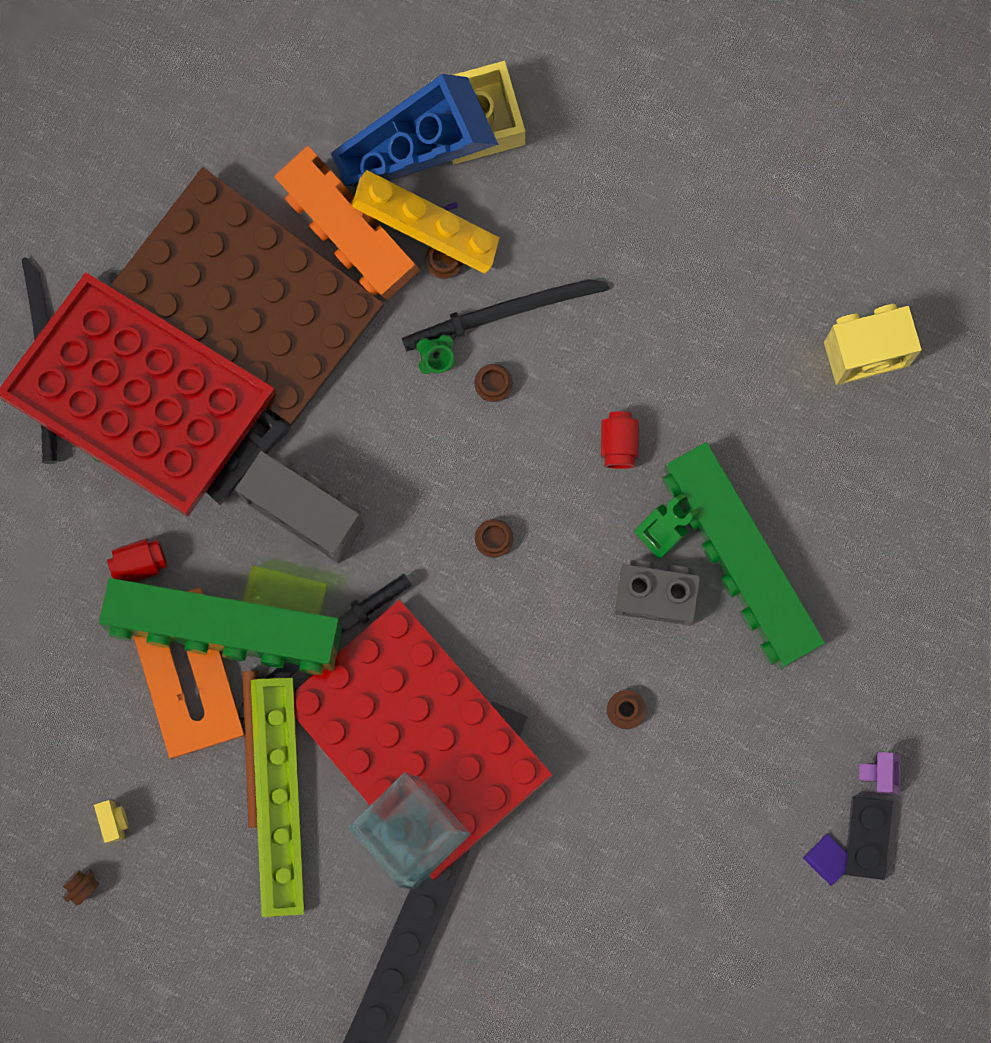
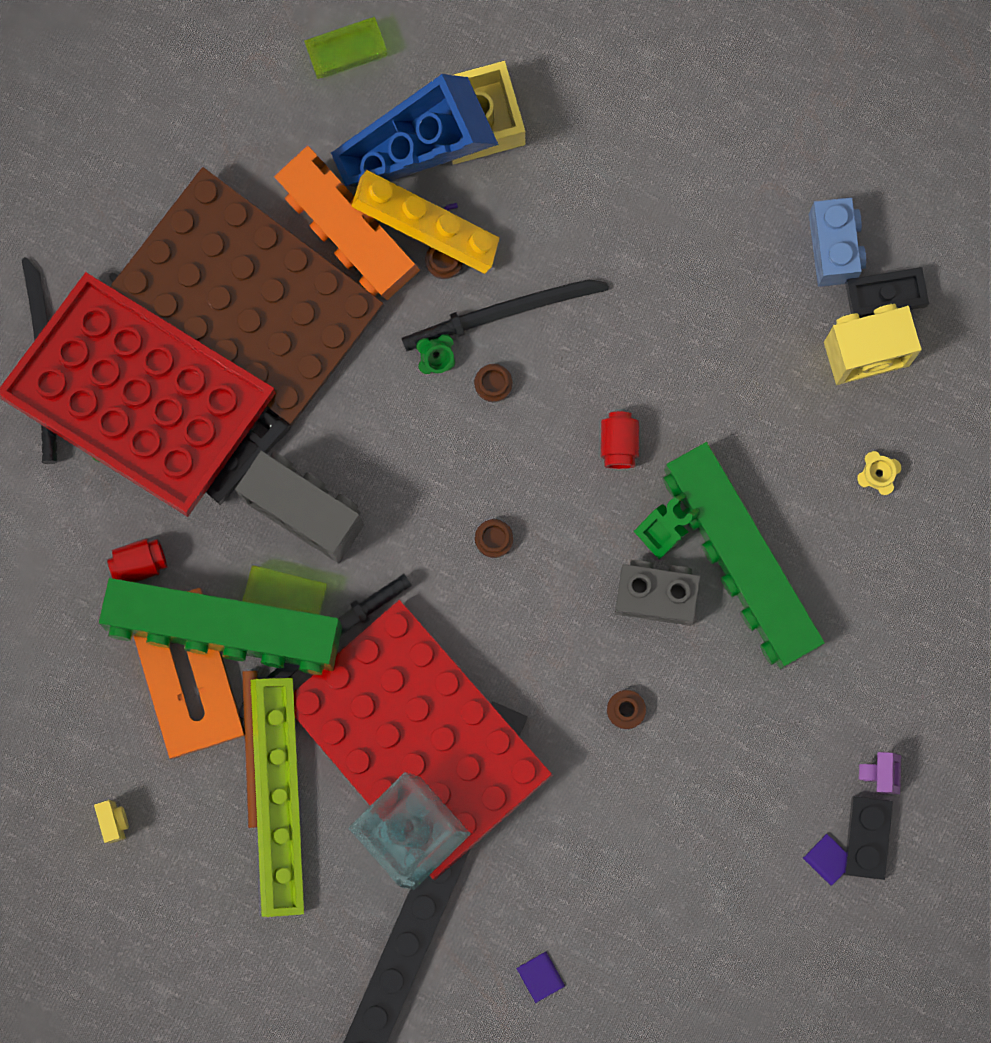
(80, 886): reddish brown plate -> none
(346, 47): none -> clear neon green plate
(540, 977): none -> dark purple piece
(835, 241): none -> medium blue brick
(876, 462): none -> light yellow plate
(878, 290): none -> black plate

